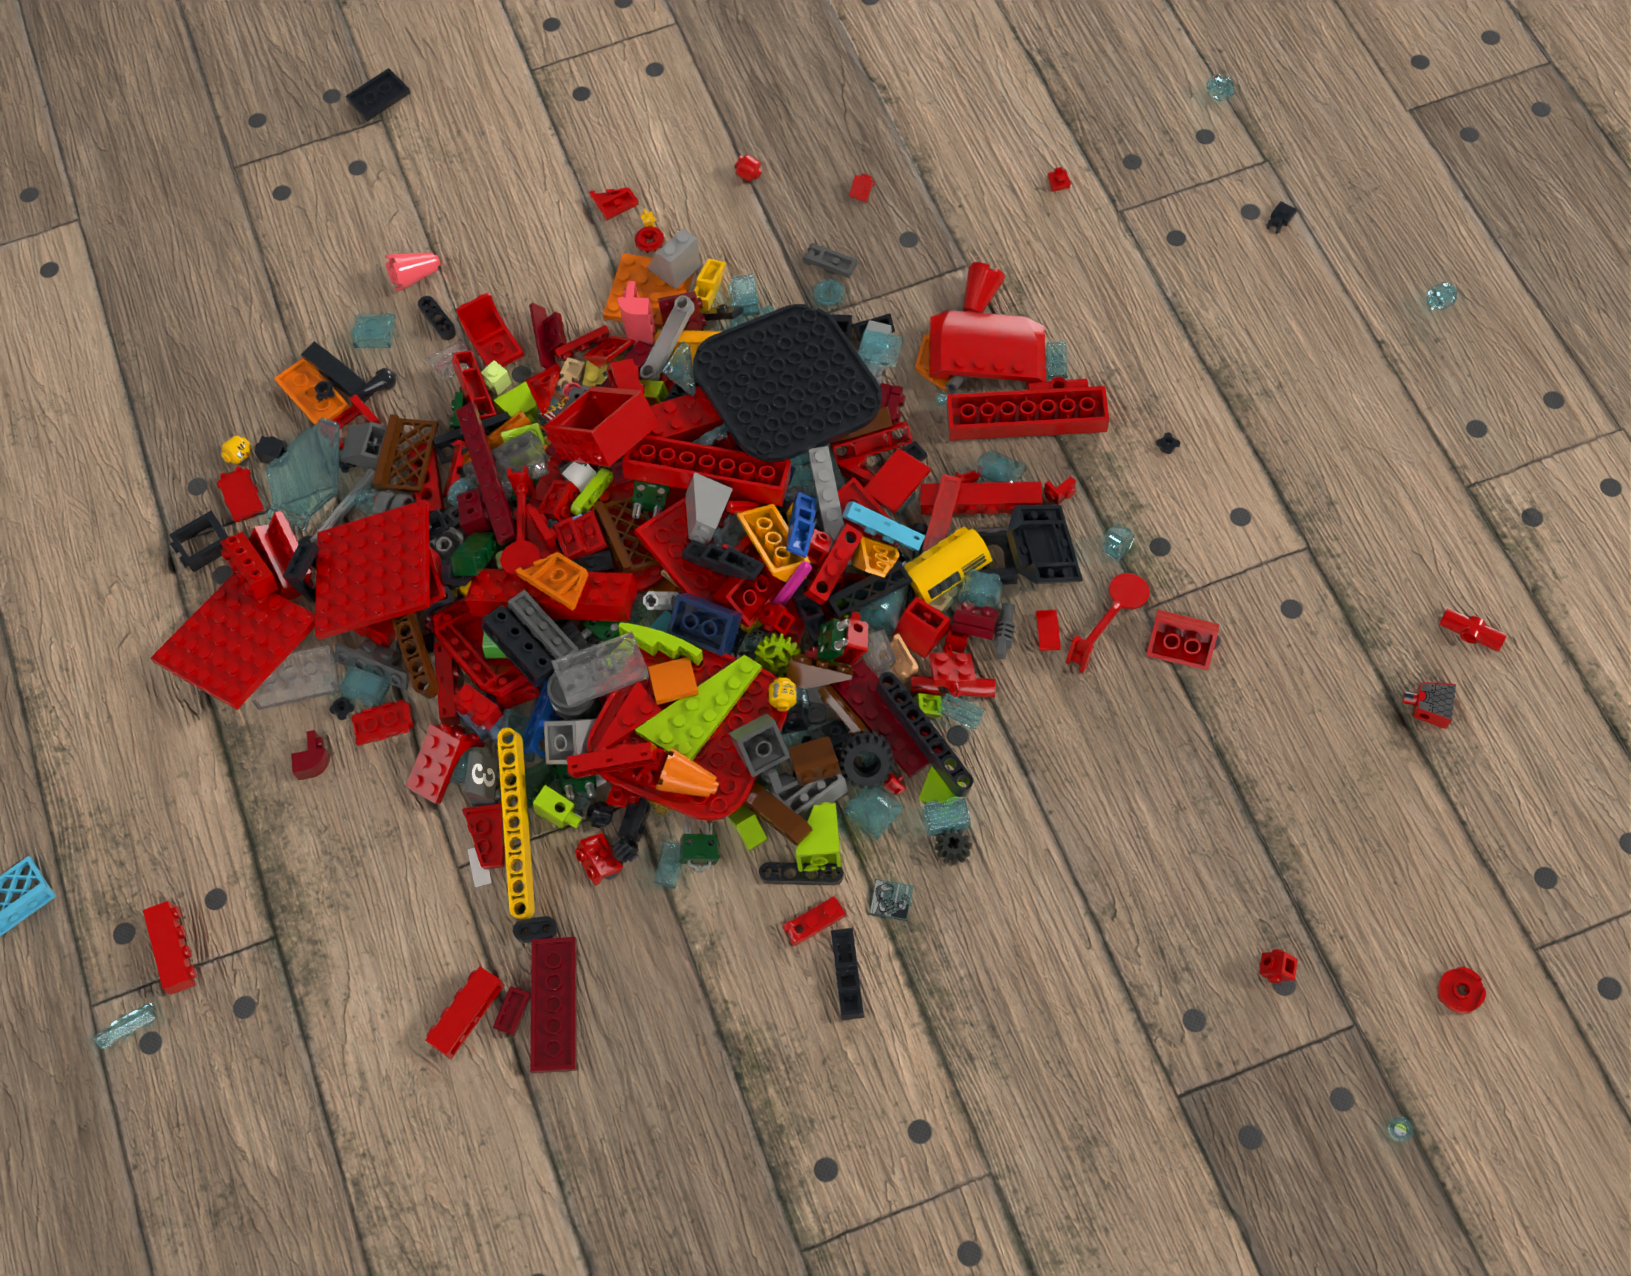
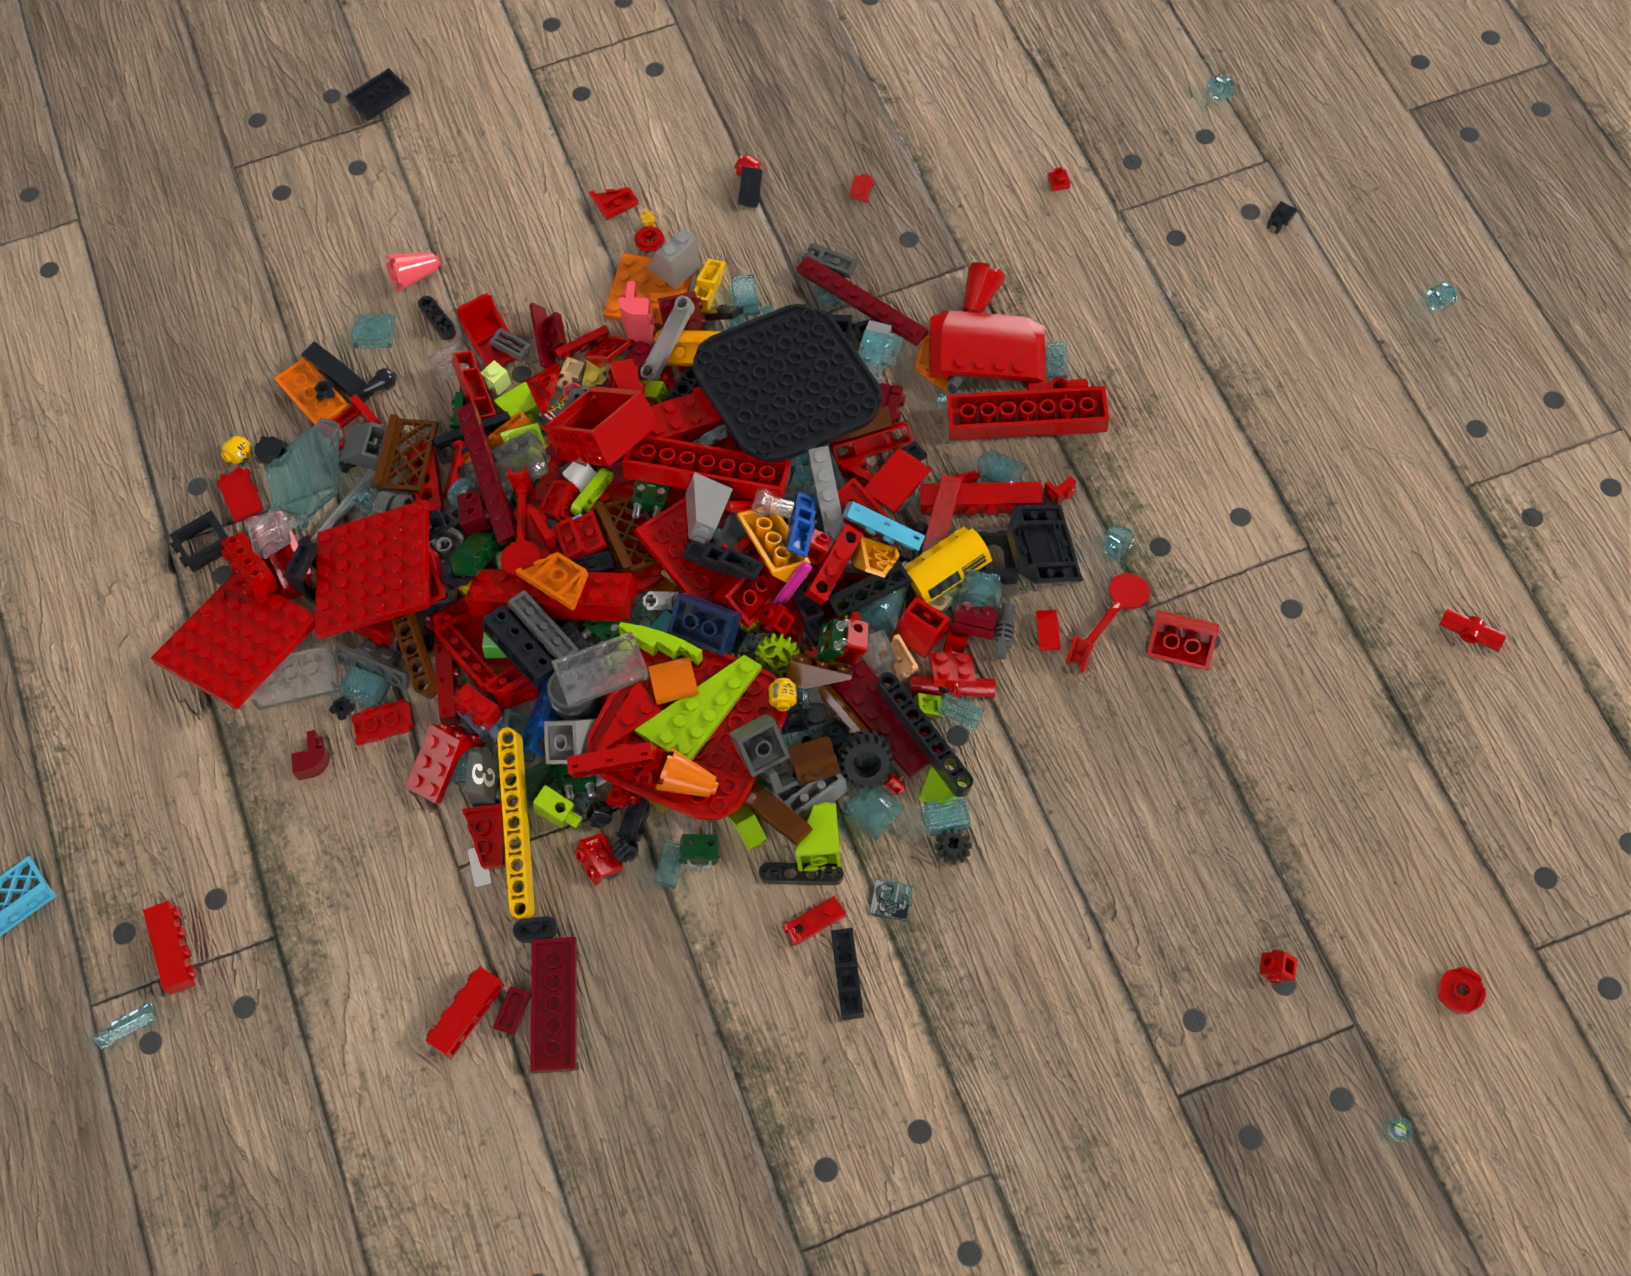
(270, 532): none -> clear torso
(522, 352): none -> dark grey tile
(680, 369): clear light blue wing -> none
(750, 186): none -> black slope
(766, 504): none -> clear piece
(862, 300): none -> dark red plate
(1167, 448): black plate -> none
(1432, 703): torso -> none

